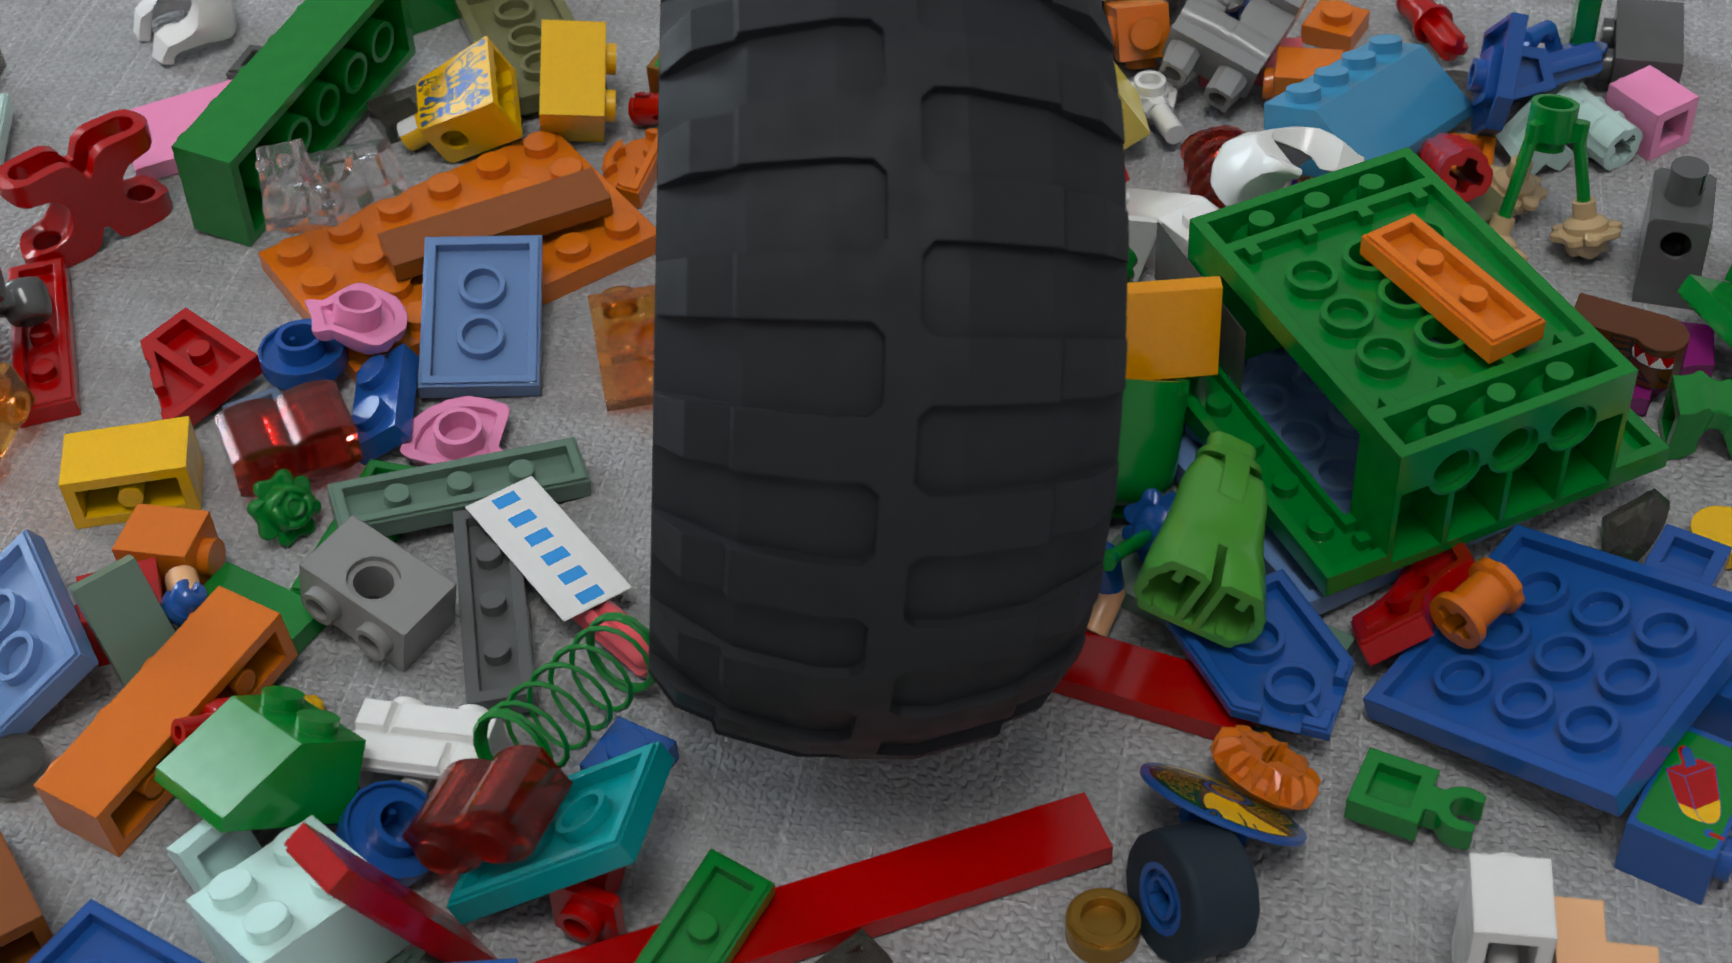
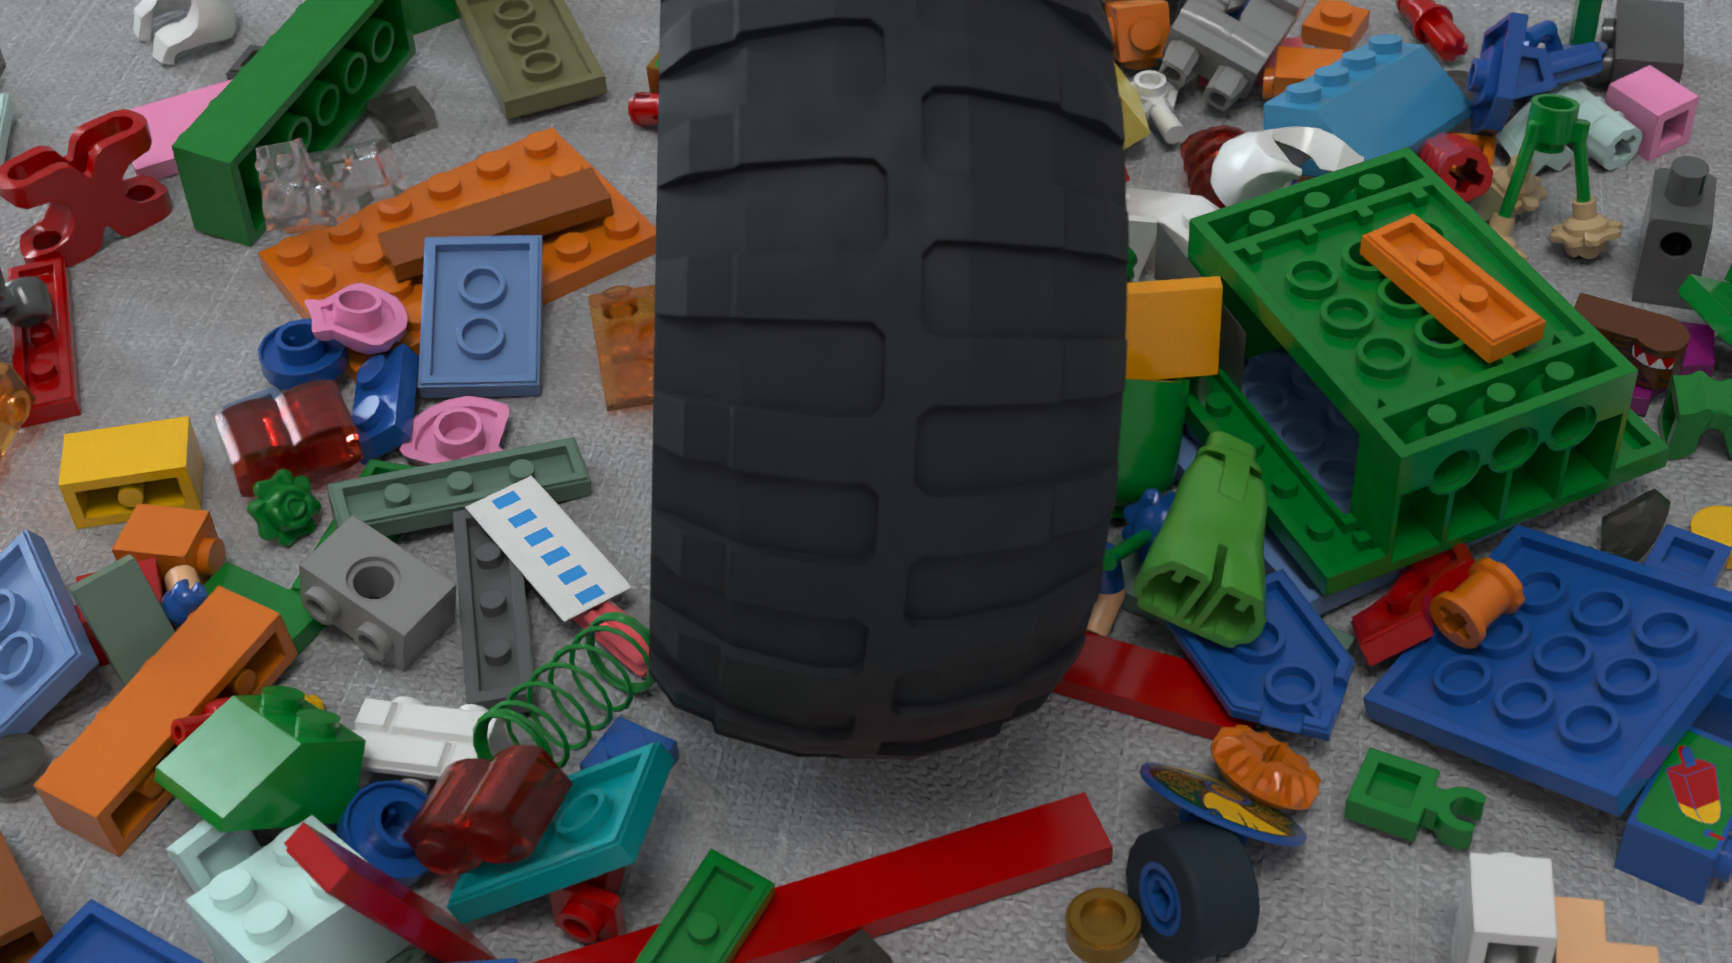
(196, 366): red wing -> none
(466, 105): yellow torso -> none
(574, 79): yellow brick -> none
(633, 167): orange tile -> none

